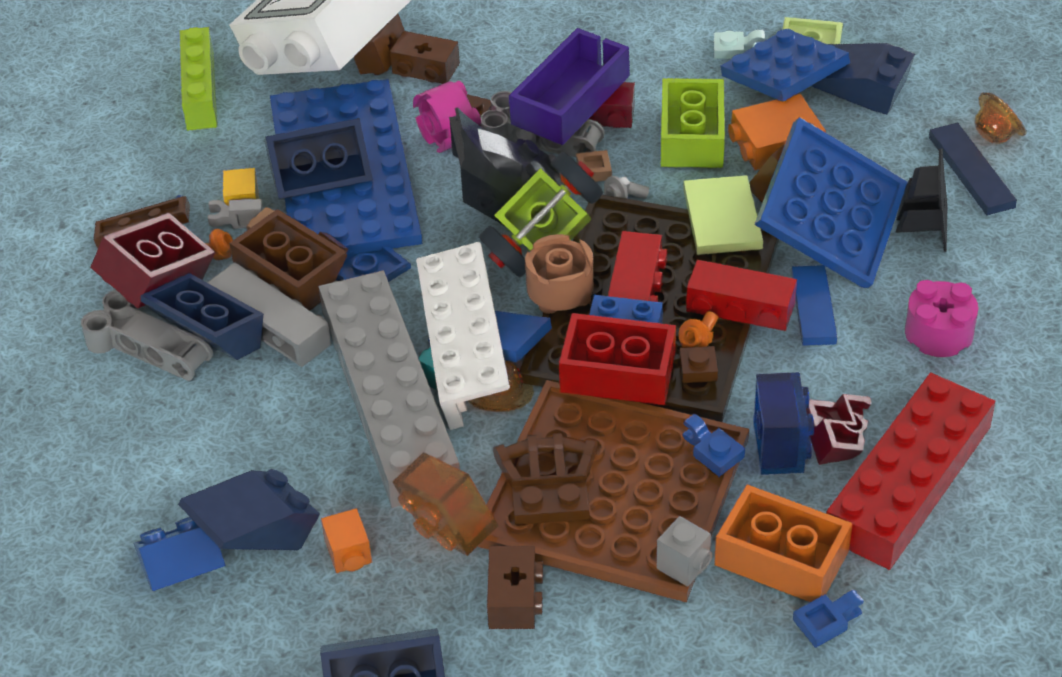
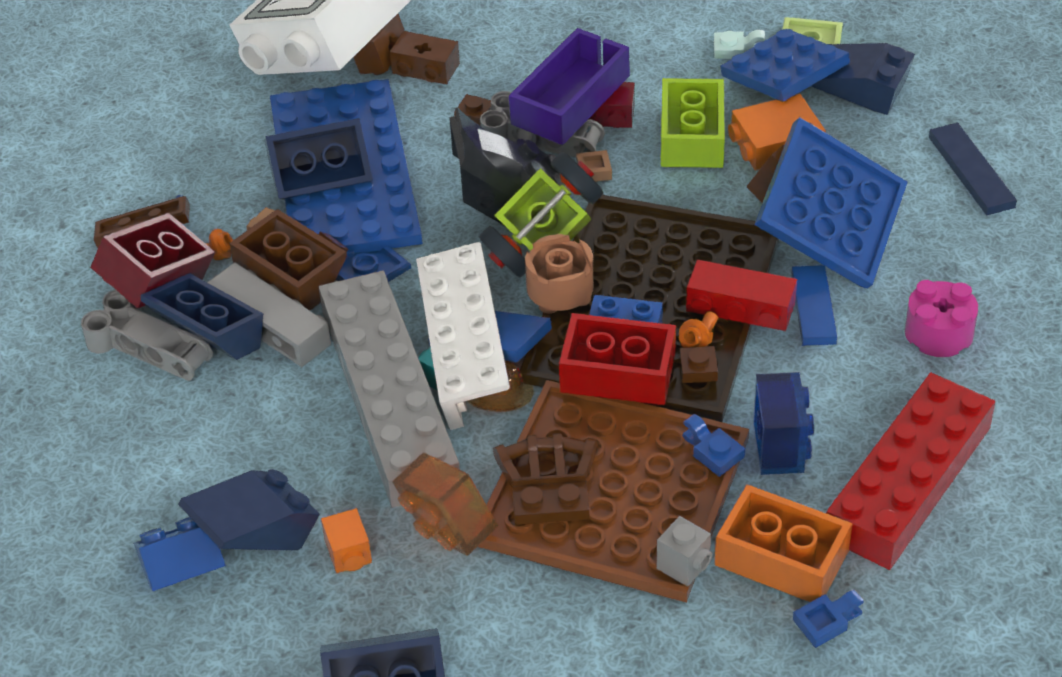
(198, 78): lime brick -> none
(237, 213): light grey plate -> none
(240, 185): yellow brick -> none
(436, 108): dark pink brick -> none
(512, 587): reddish brown brick -> none
(622, 187): light grey plate -> none
(638, 266): red brick -> none
(722, 215): yellowish green tile -> none
(838, 427): dark red slope -> none
(925, 201): black piece -> none
(996, 120): clear orange hat -> none

